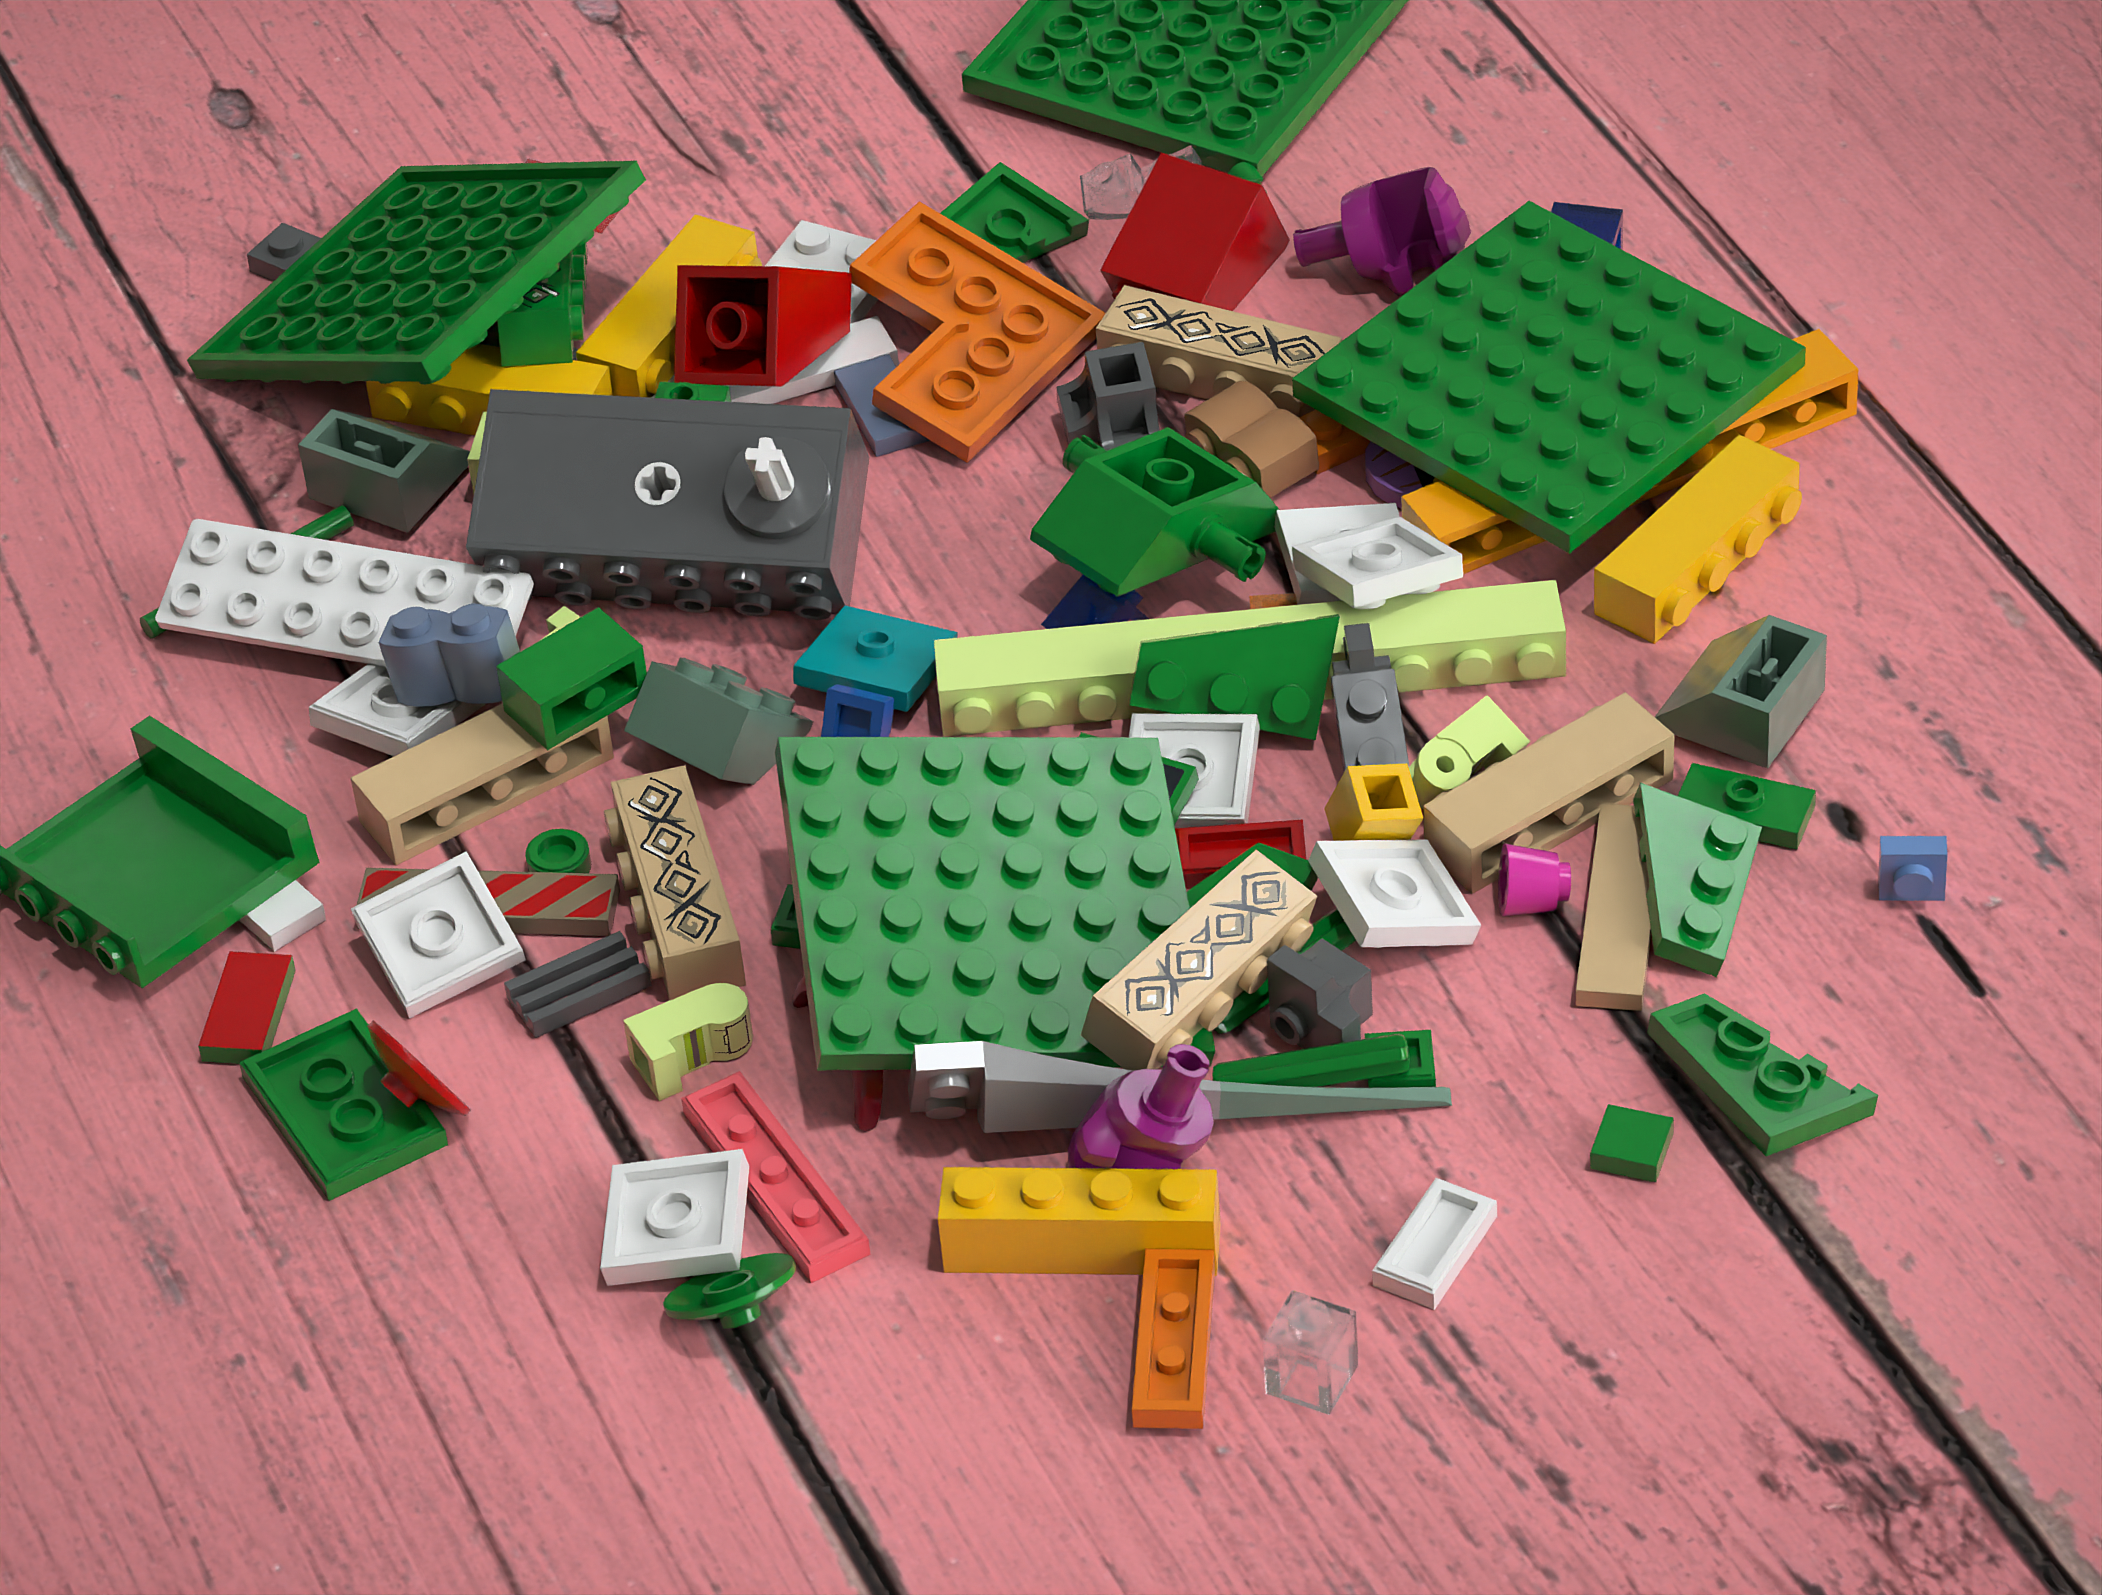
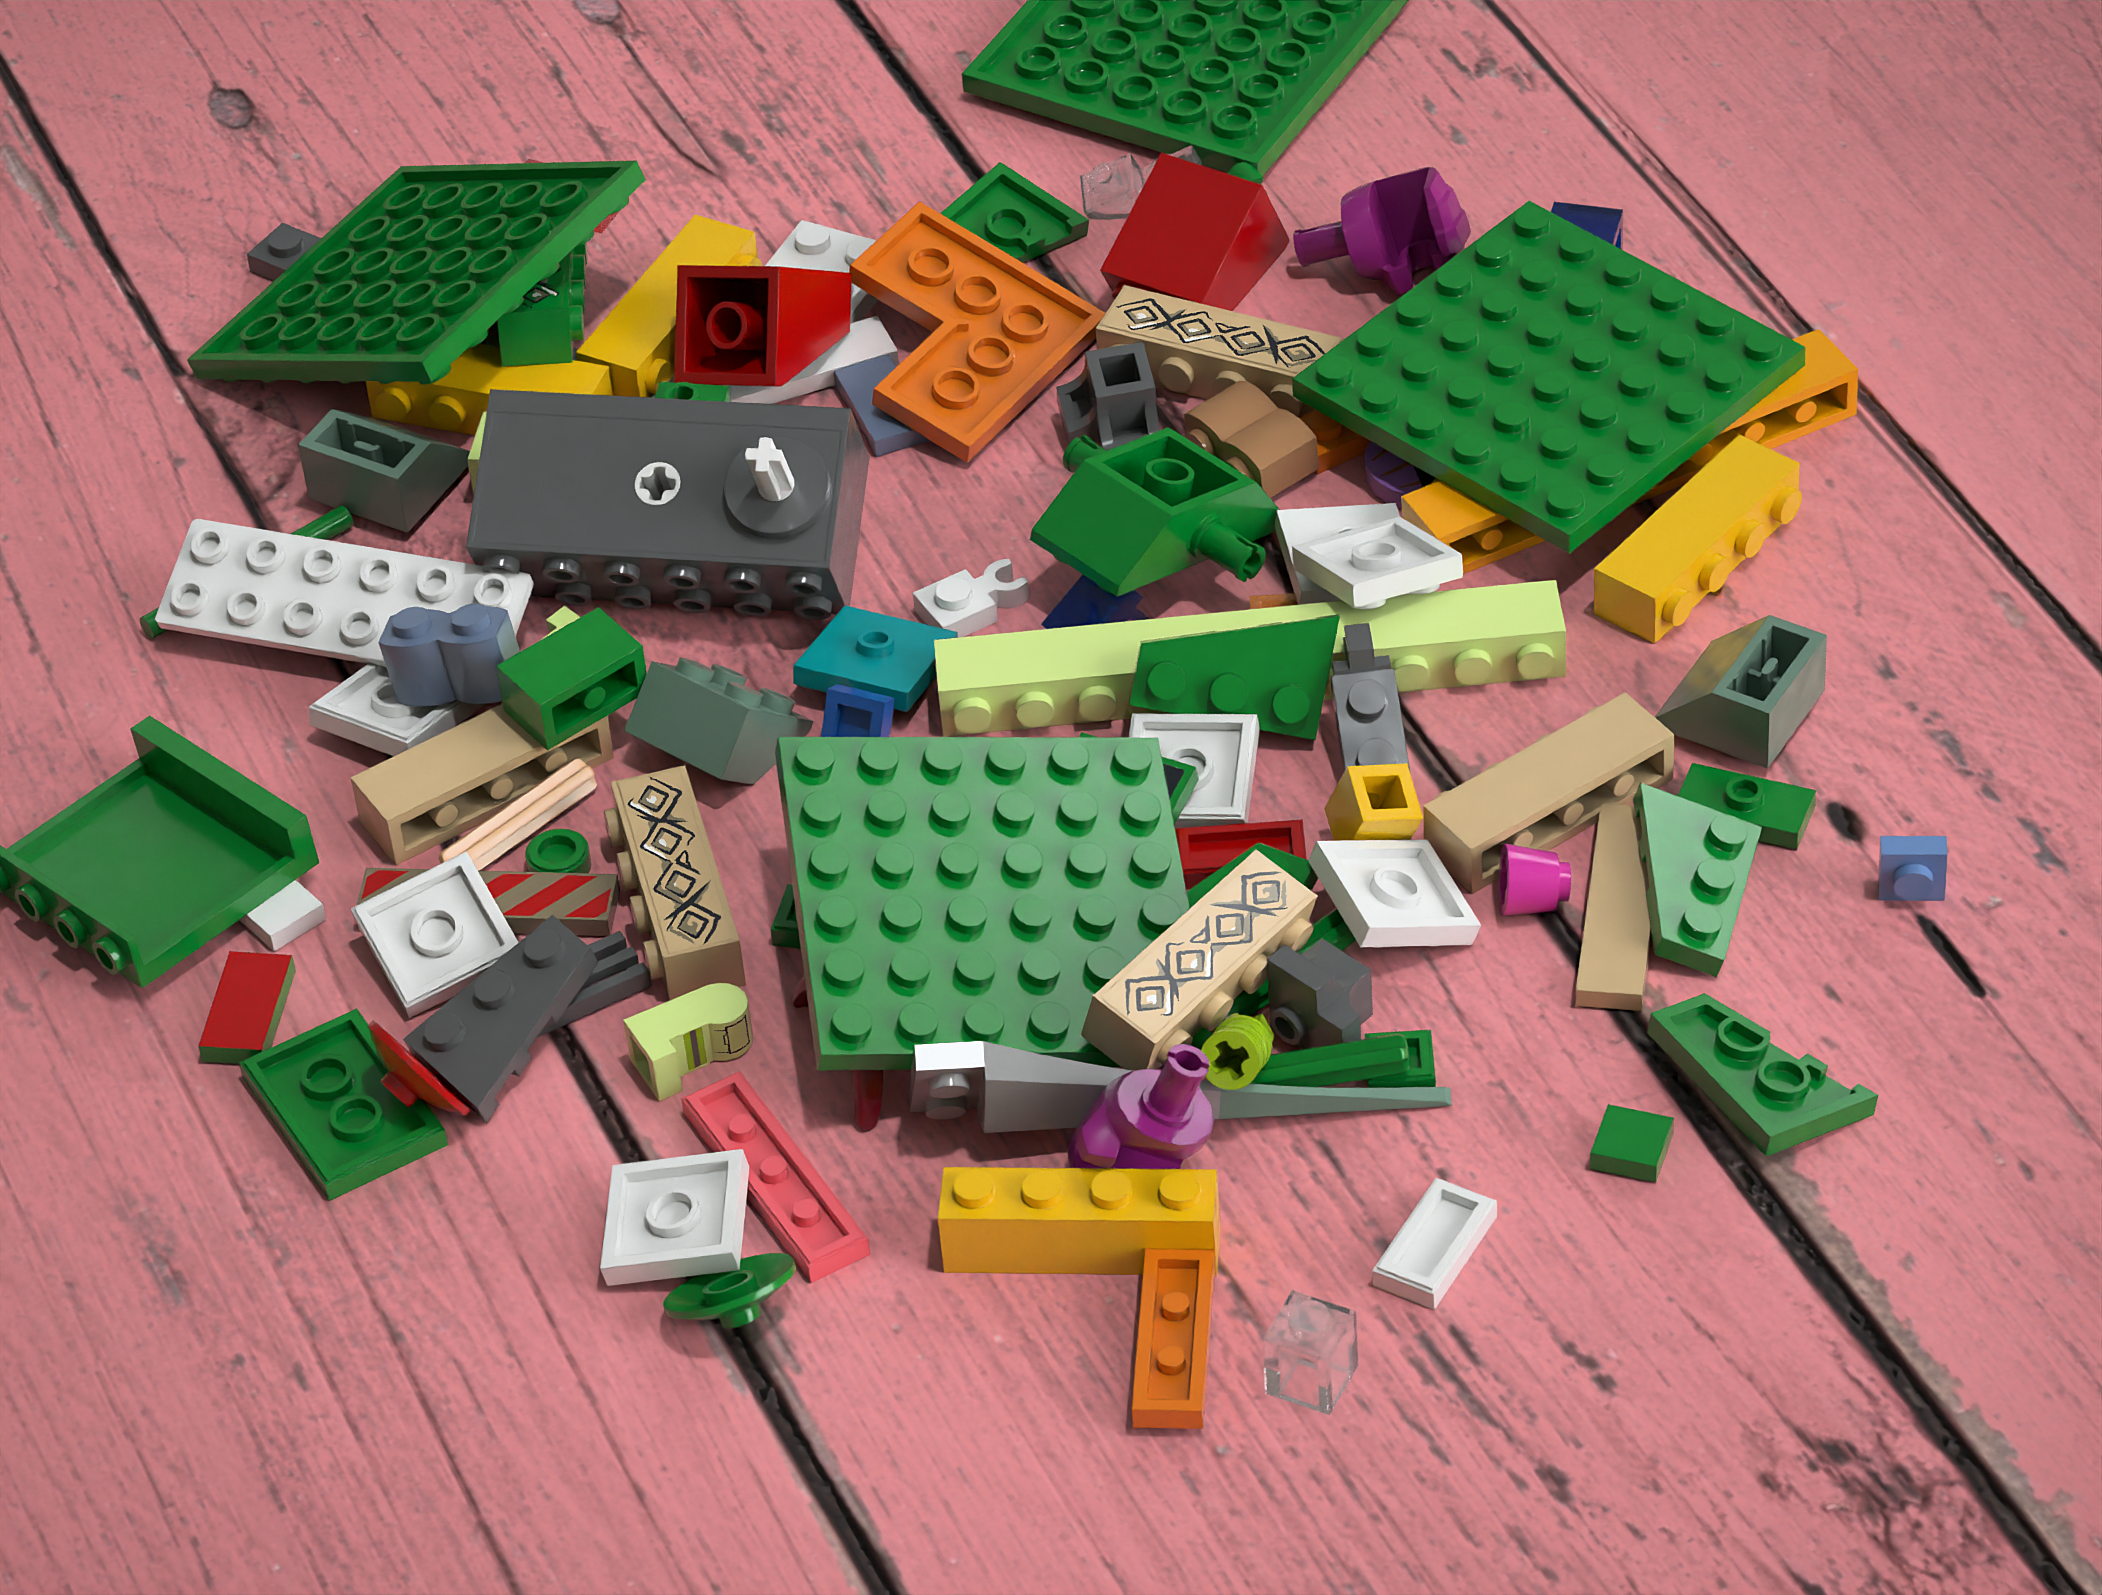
(496, 1018): none -> dark grey wing
(524, 815): none -> light nougat axle
(970, 603): none -> white plate
(1238, 1050): none -> lime hinge
(1464, 747): yellowish green leg -> none

